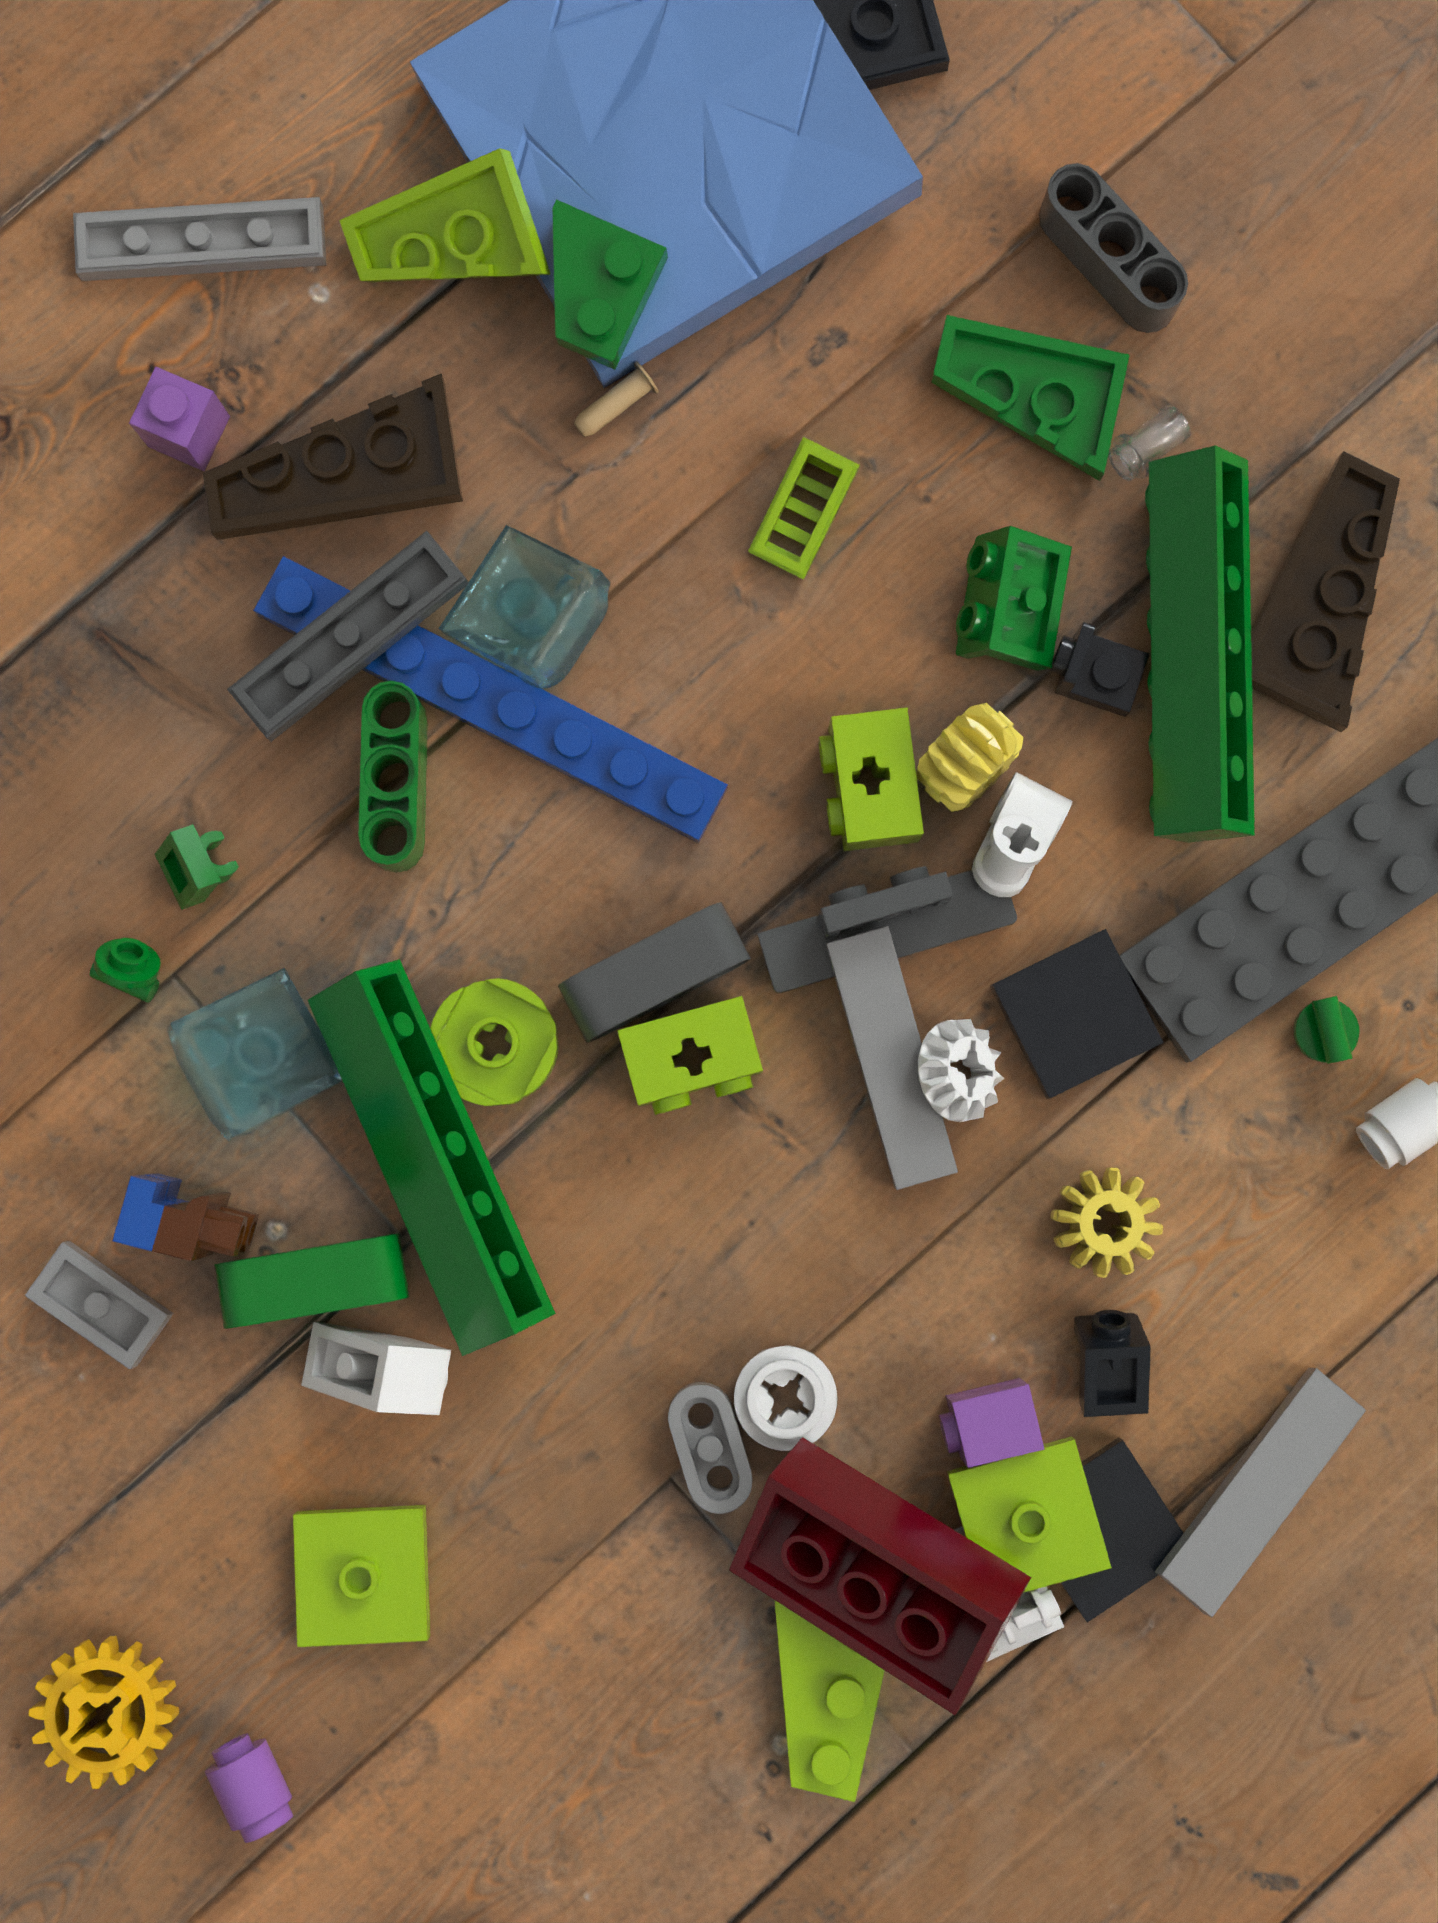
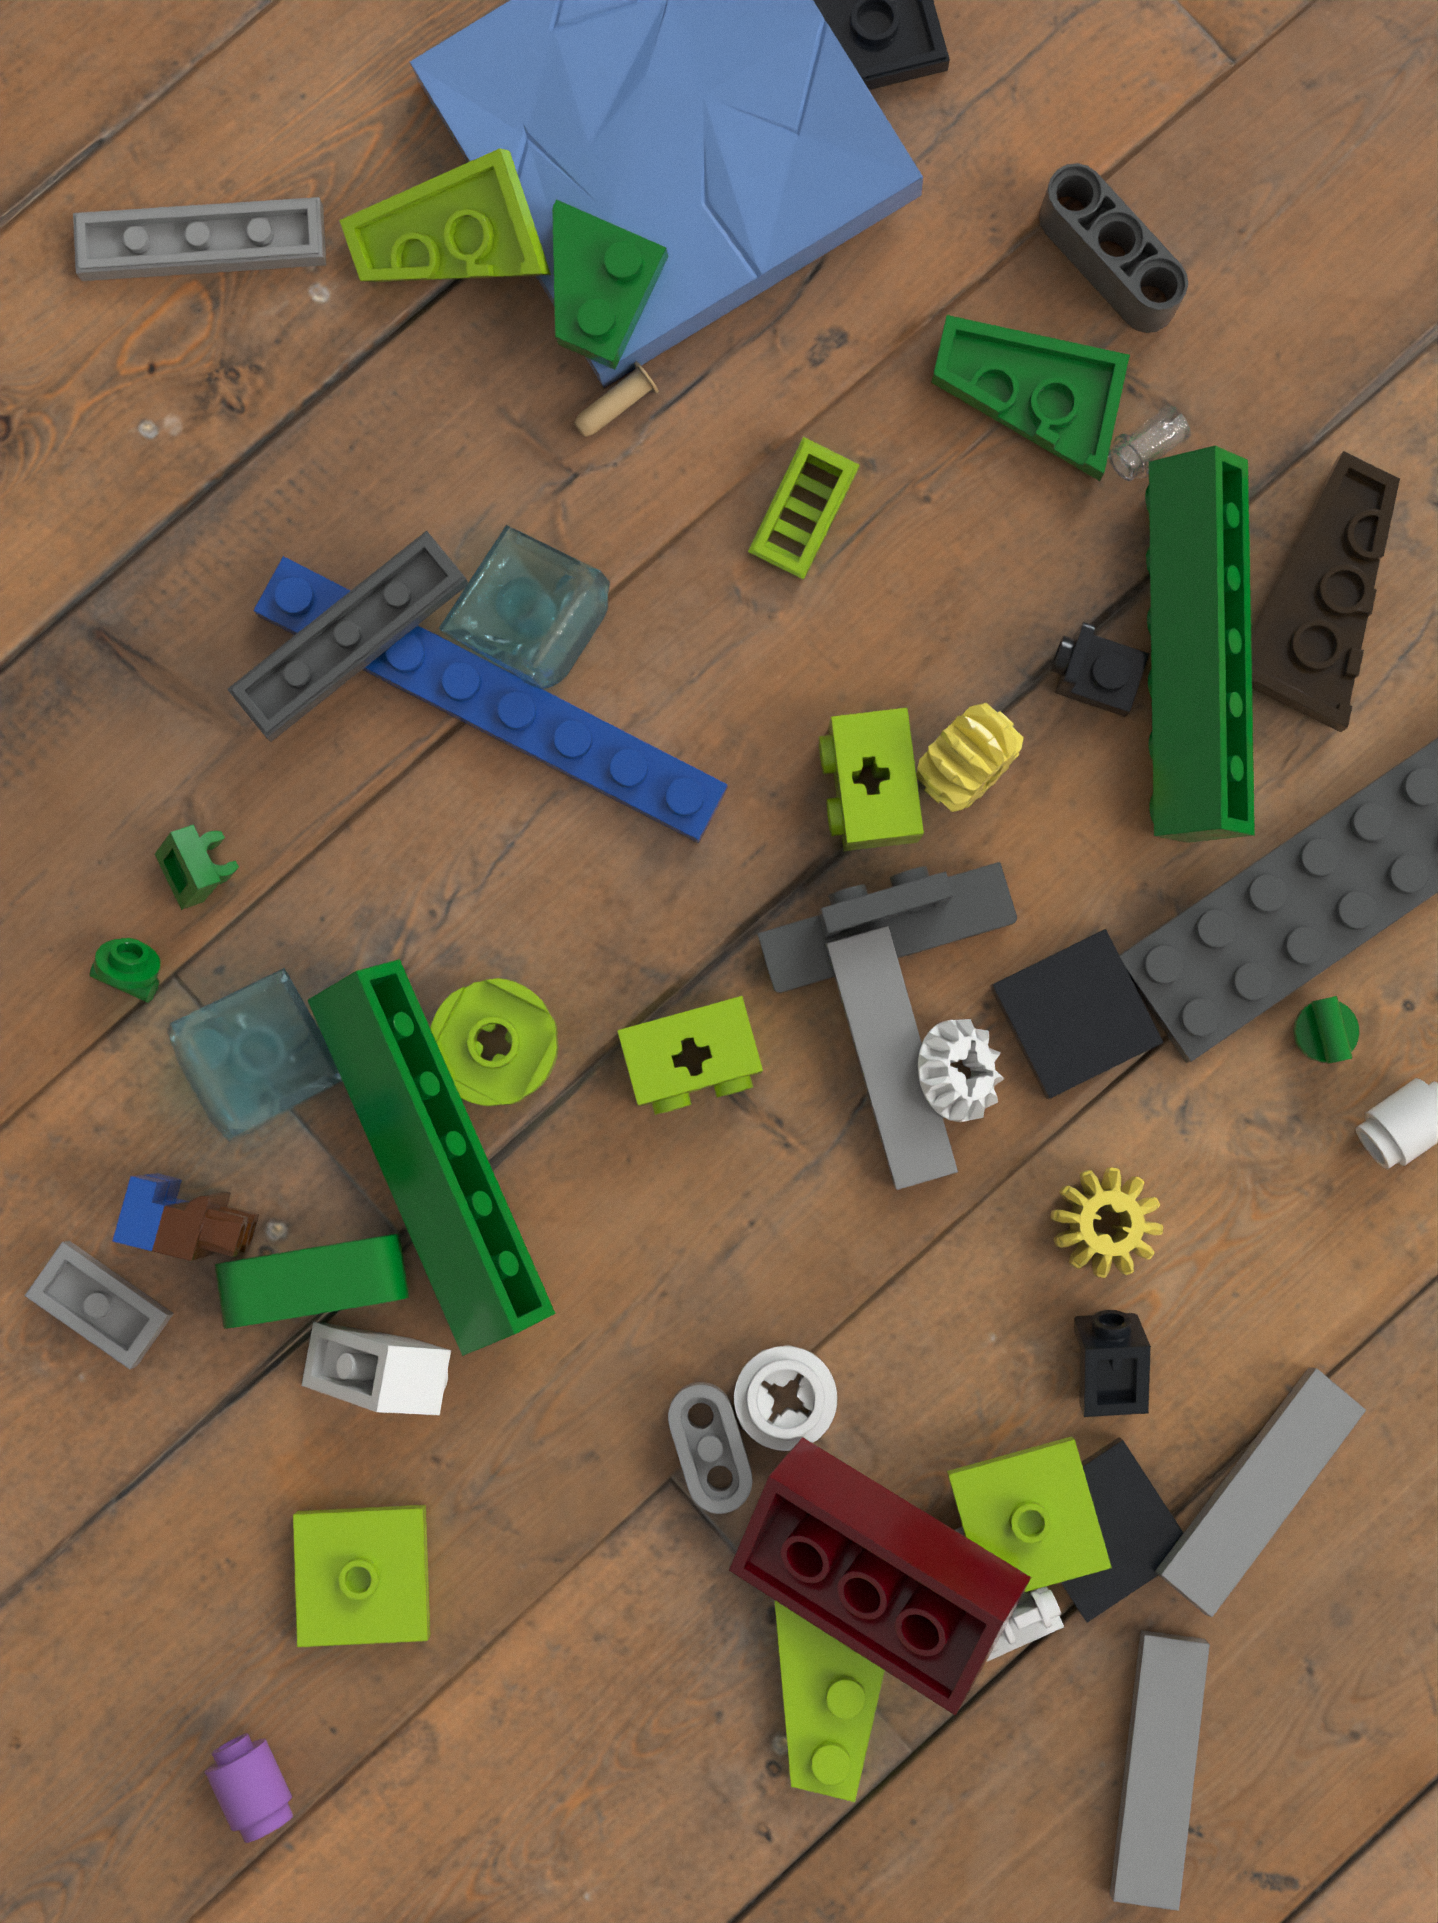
(122, 1731): yellow gear -> none
(179, 418): medium lavender brick -> none
(362, 466): dark brown wing -> none
(379, 750): green beam -> none
(654, 972): dark grey beam -> none
(991, 1423): medium lavender brick -> none
(1013, 598): green bracket -> none
(1018, 836): white piece -> none
(1159, 1770): none -> light grey tile

